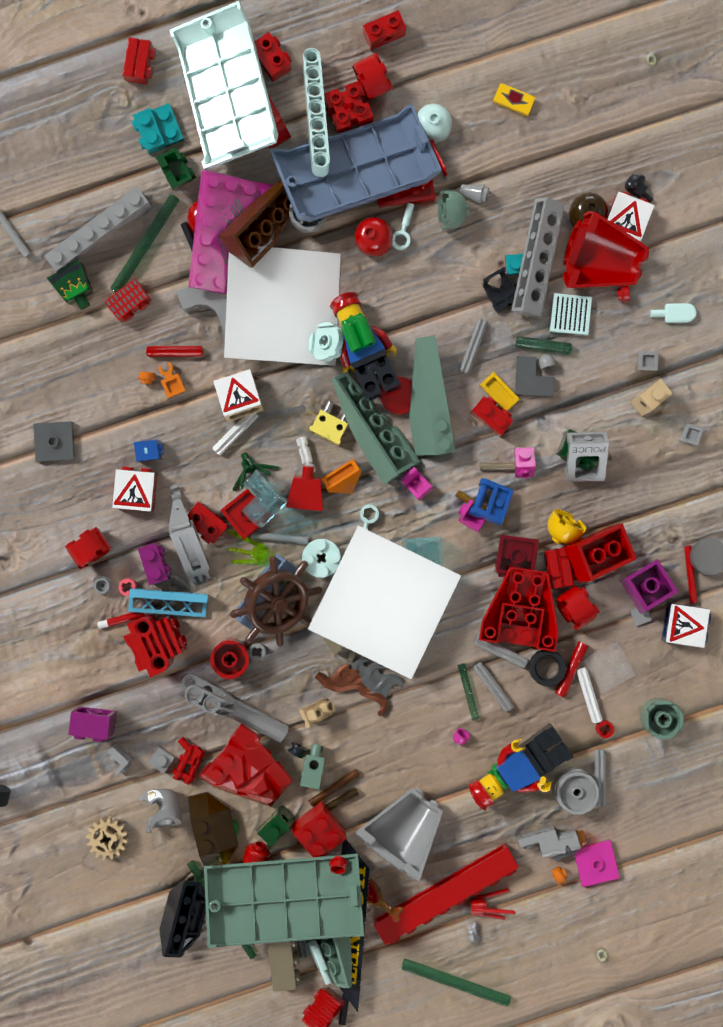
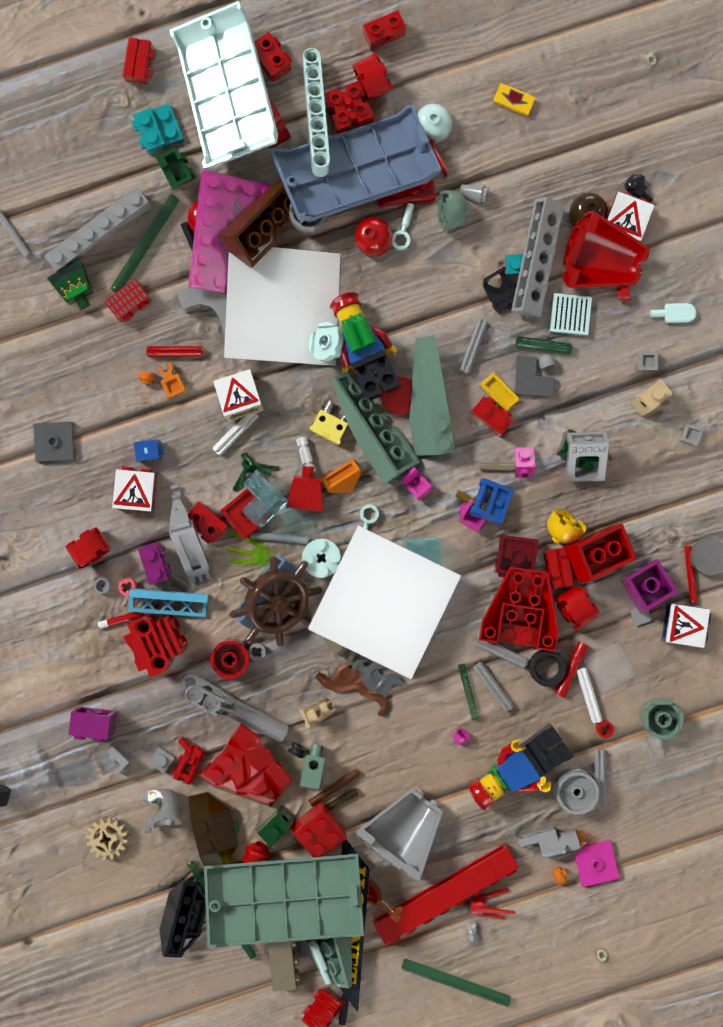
(338, 865): red plate -> none

